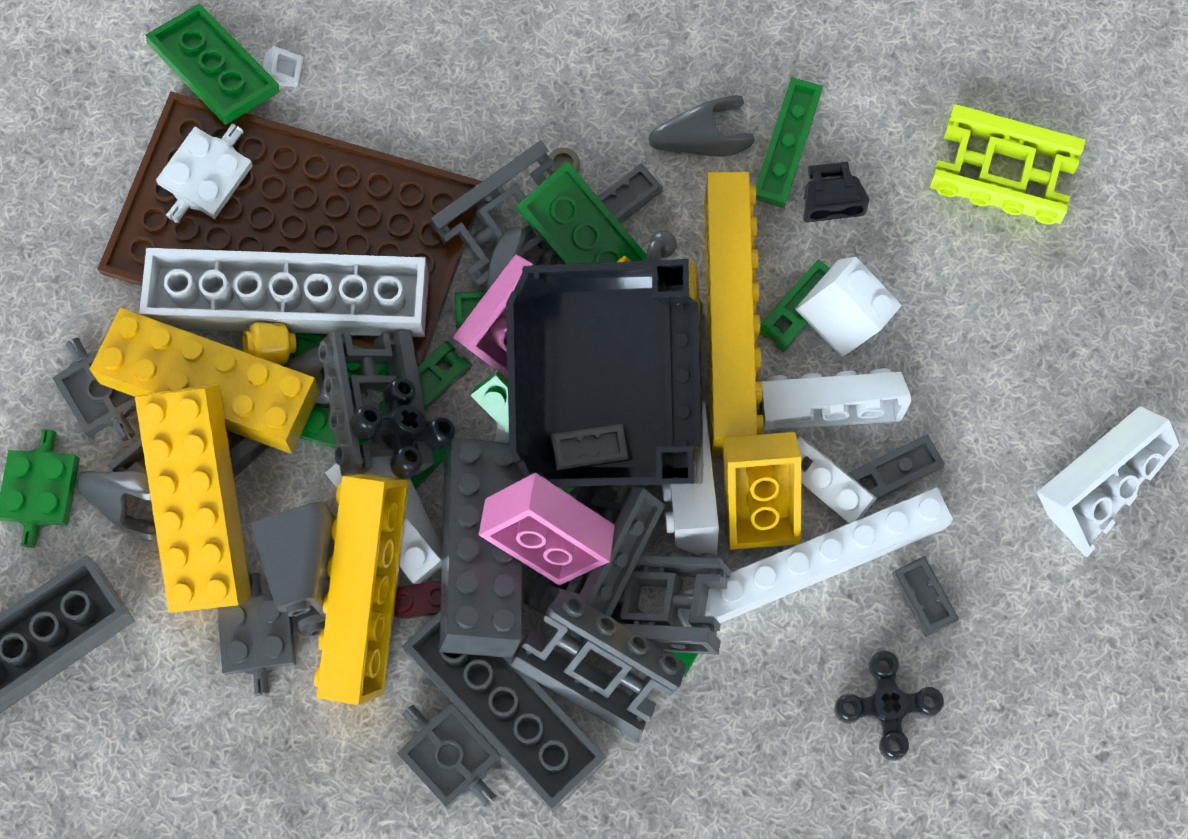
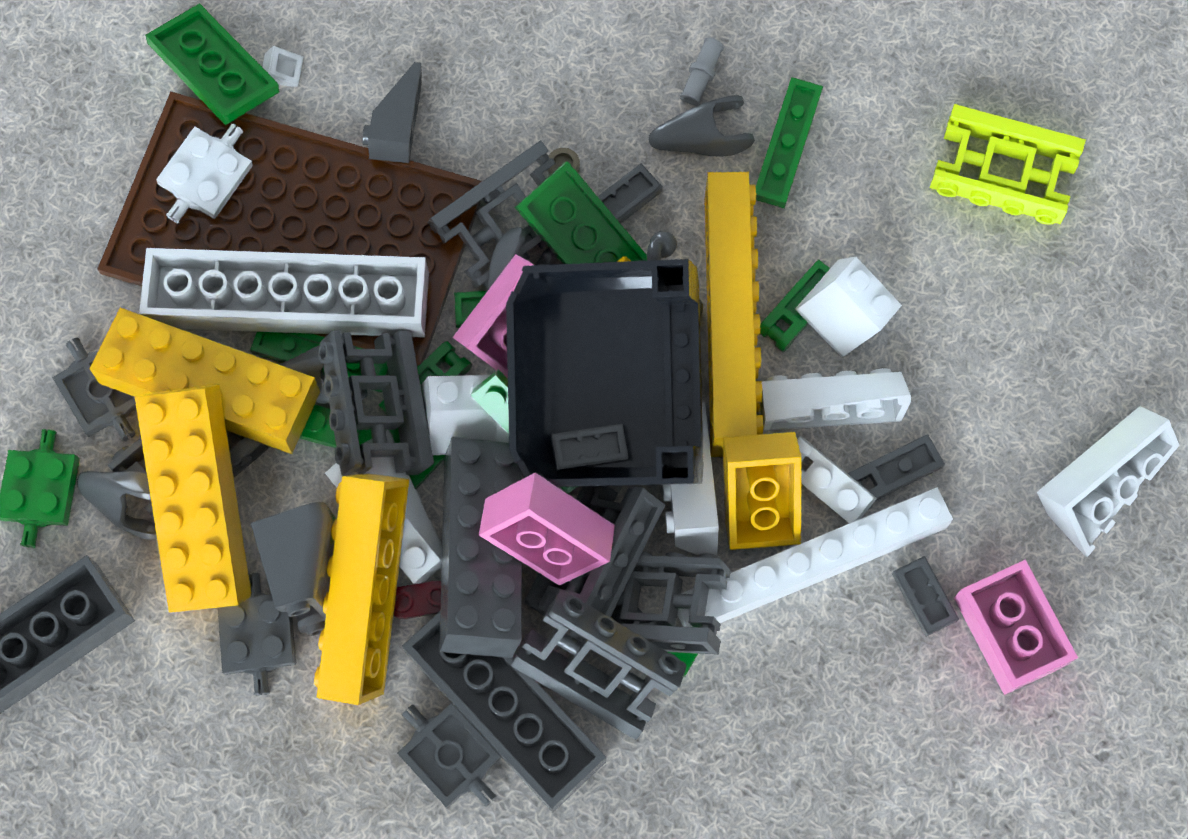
(269, 341): yellow head -> none
(394, 120): none -> dark grey slope
(402, 428): black gear -> none
(454, 412): none -> white slope
(702, 71): none -> light grey pin
(833, 197): black piece -> none
(904, 705): black gear -> none
(1015, 627): none -> bright pink brick

